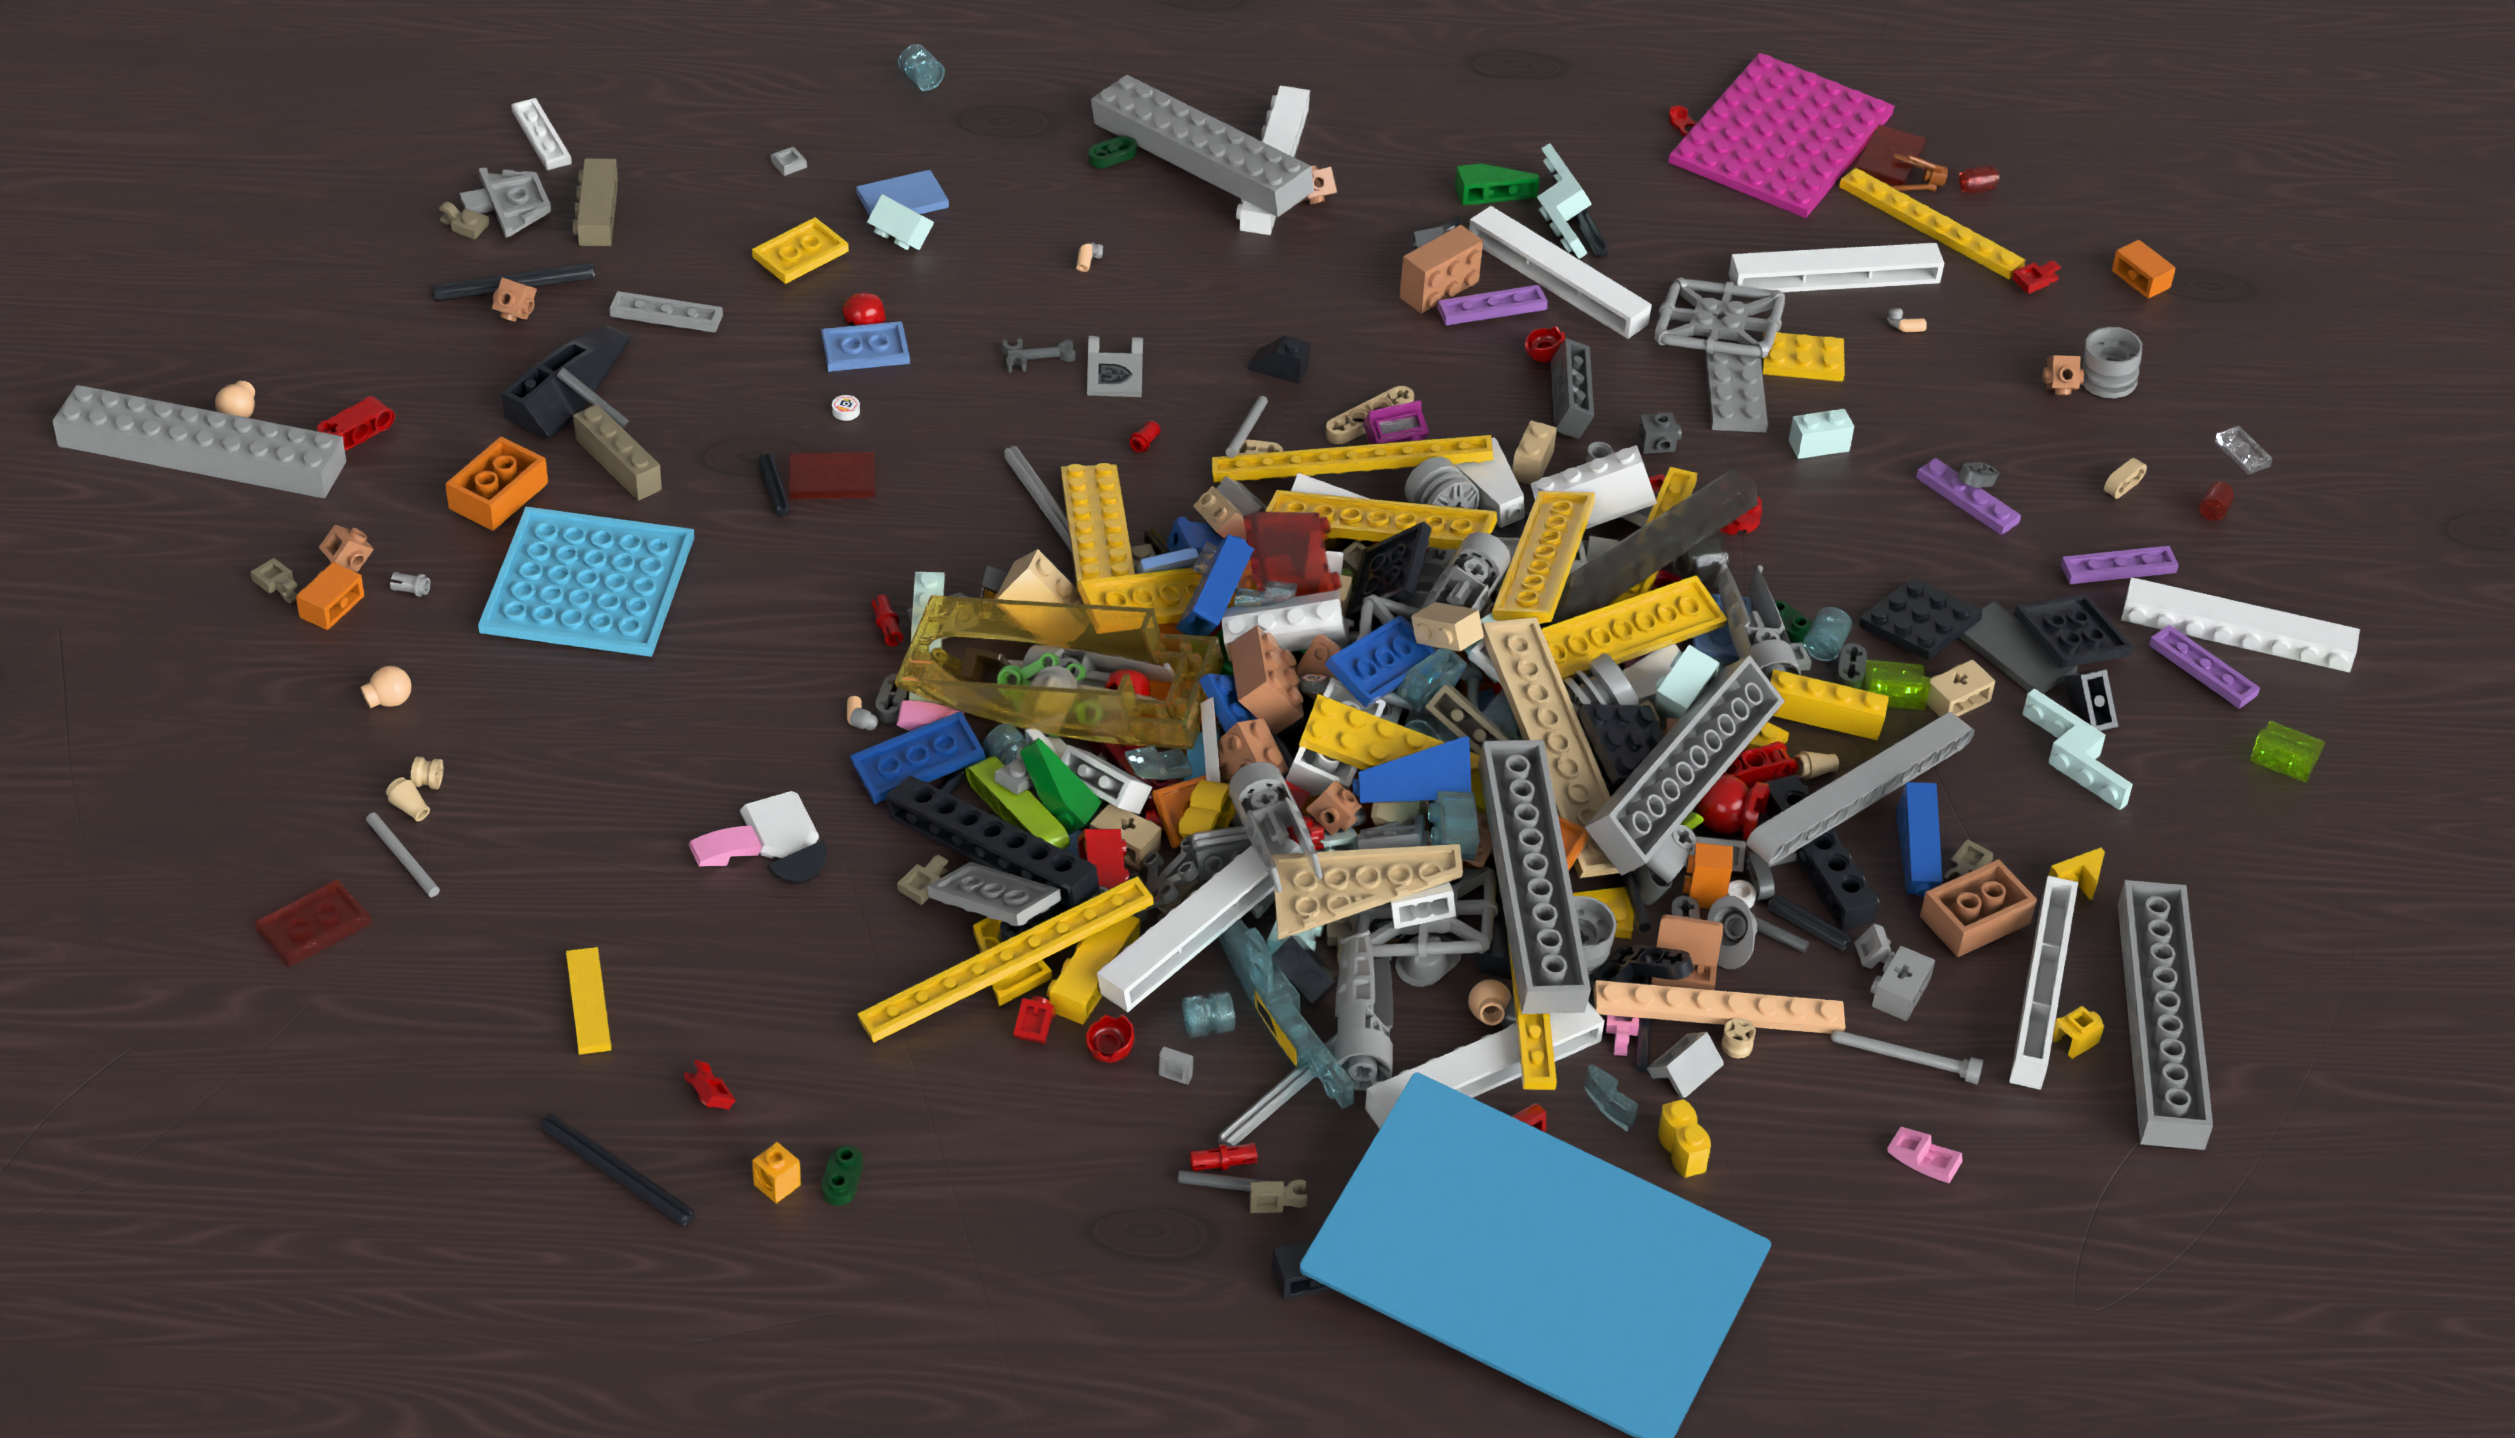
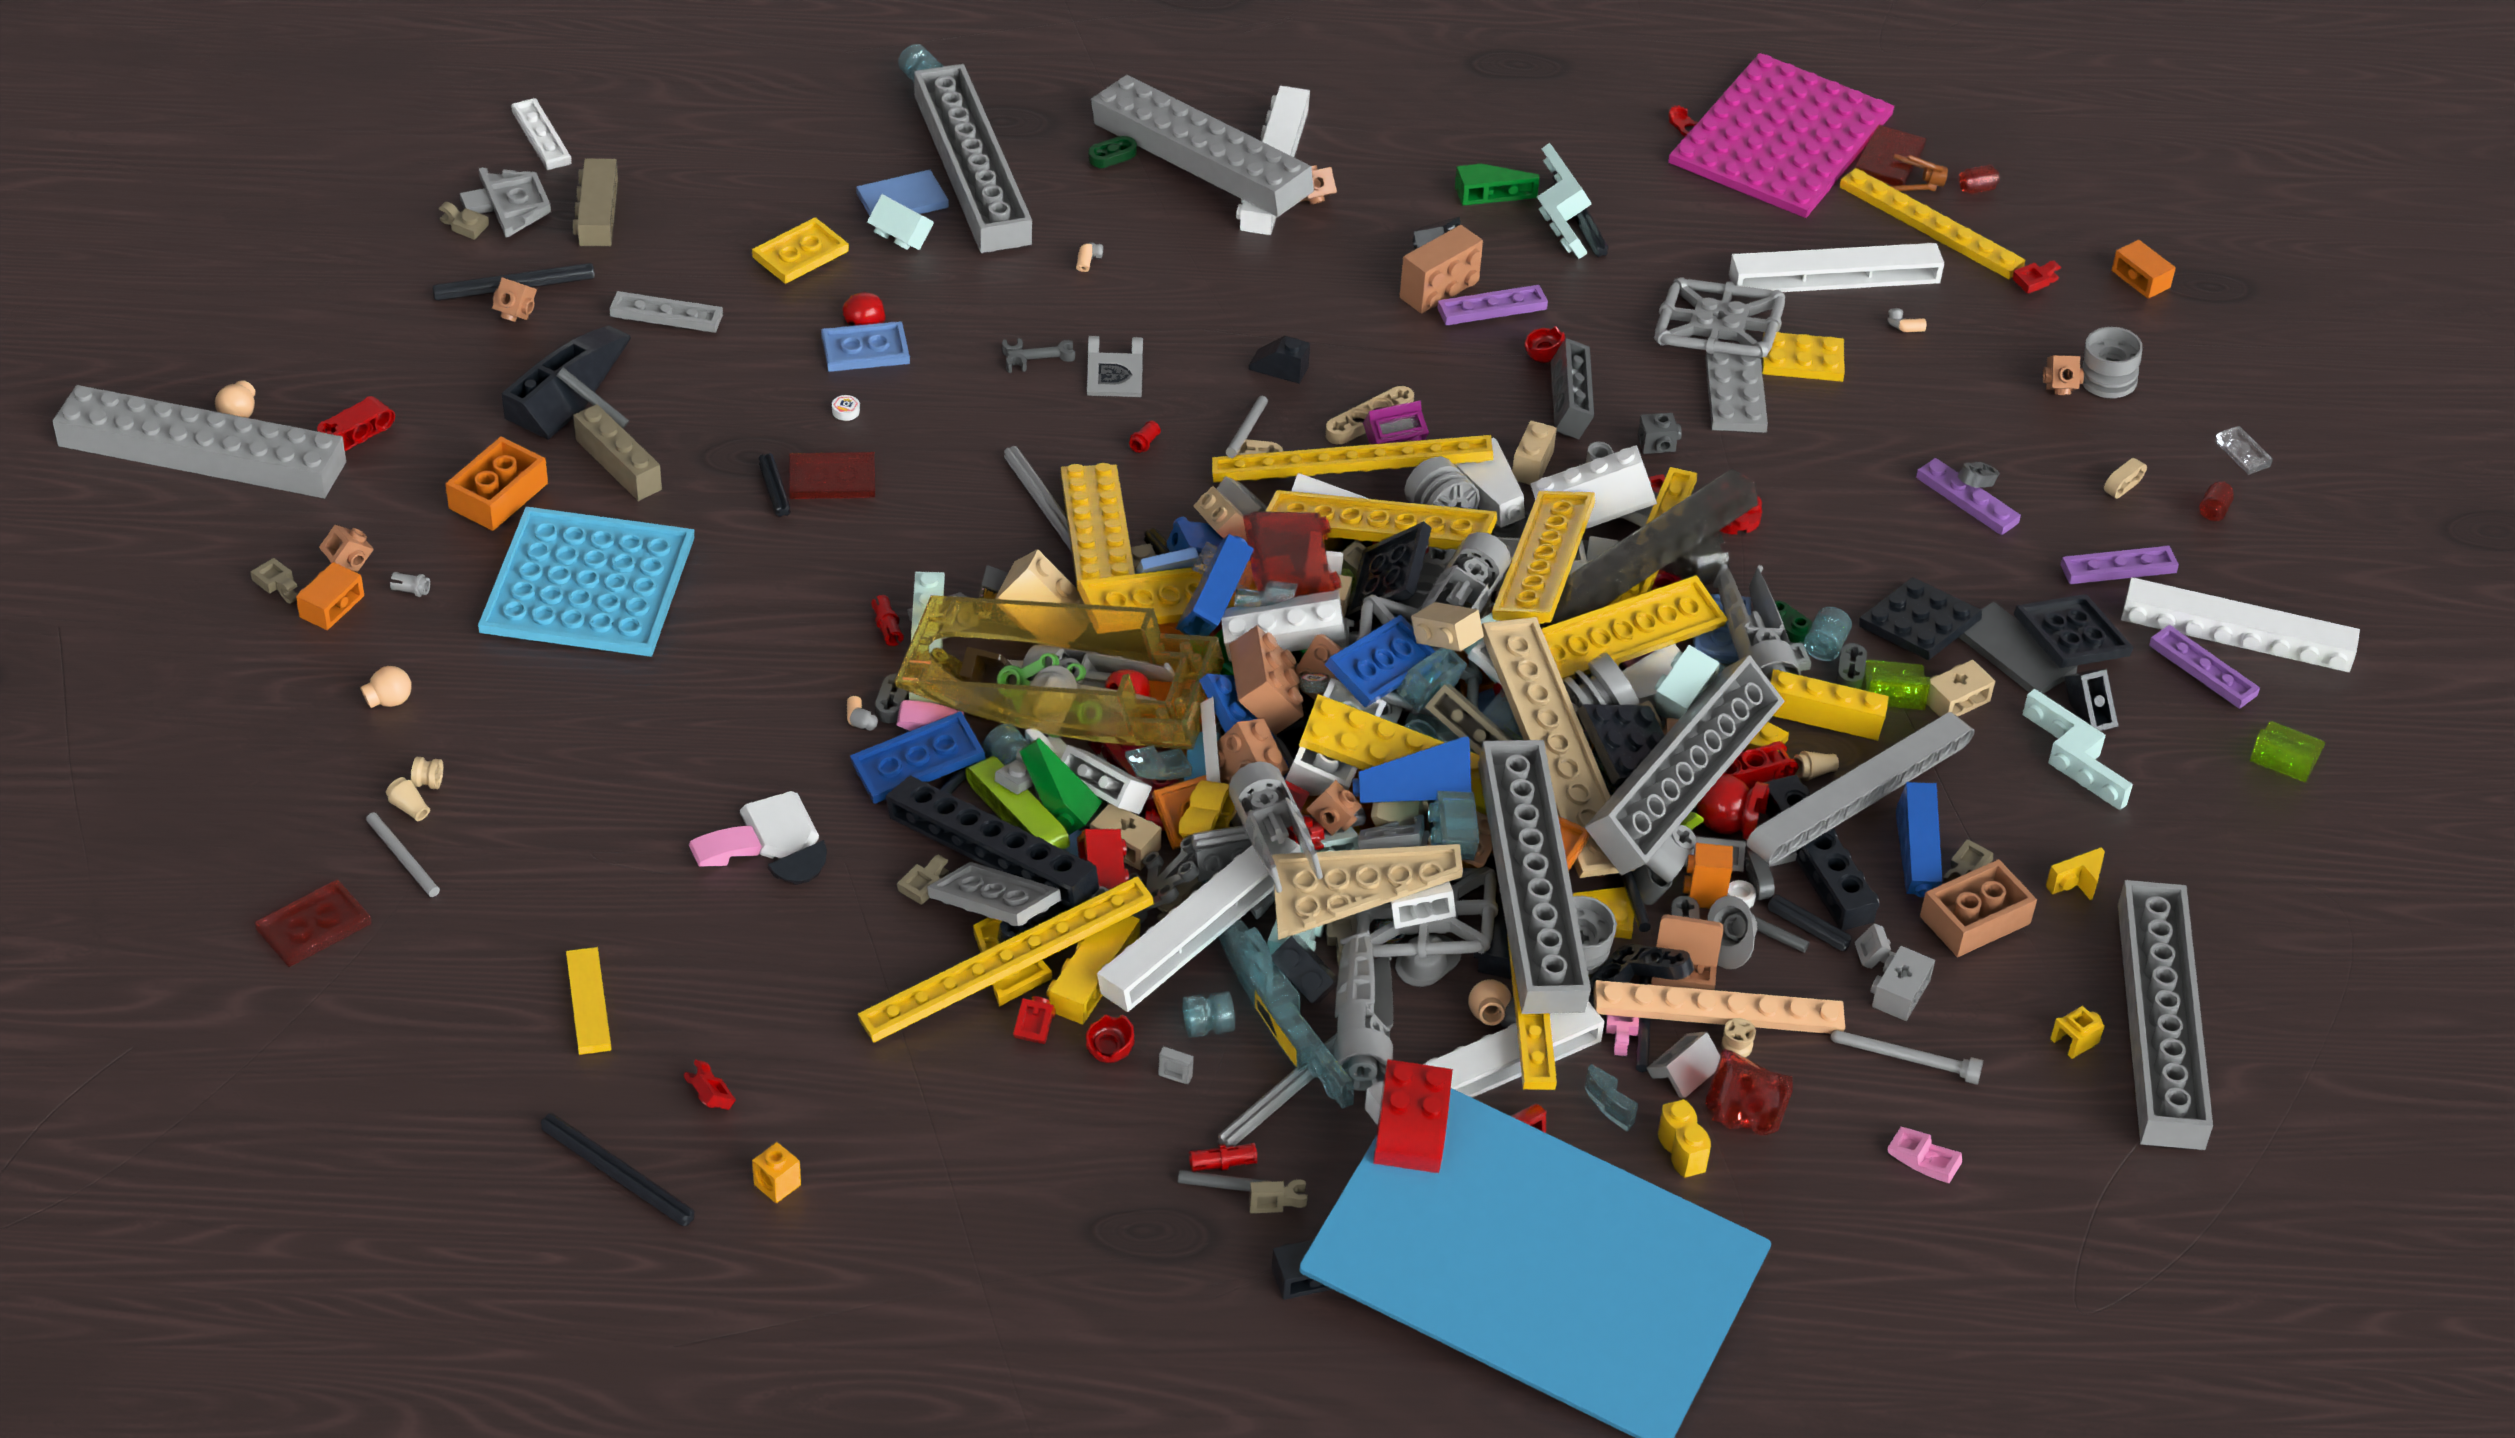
(788, 161): light grey tile -> none
(843, 1172): dark green plate -> none
(973, 158): none -> light grey brick
(1413, 1116): none -> red brick
(1561, 272): white brick -> none
(1748, 1094): none -> clear red piece
(1821, 433): light aqua brick -> none
(2043, 983): white brick -> none

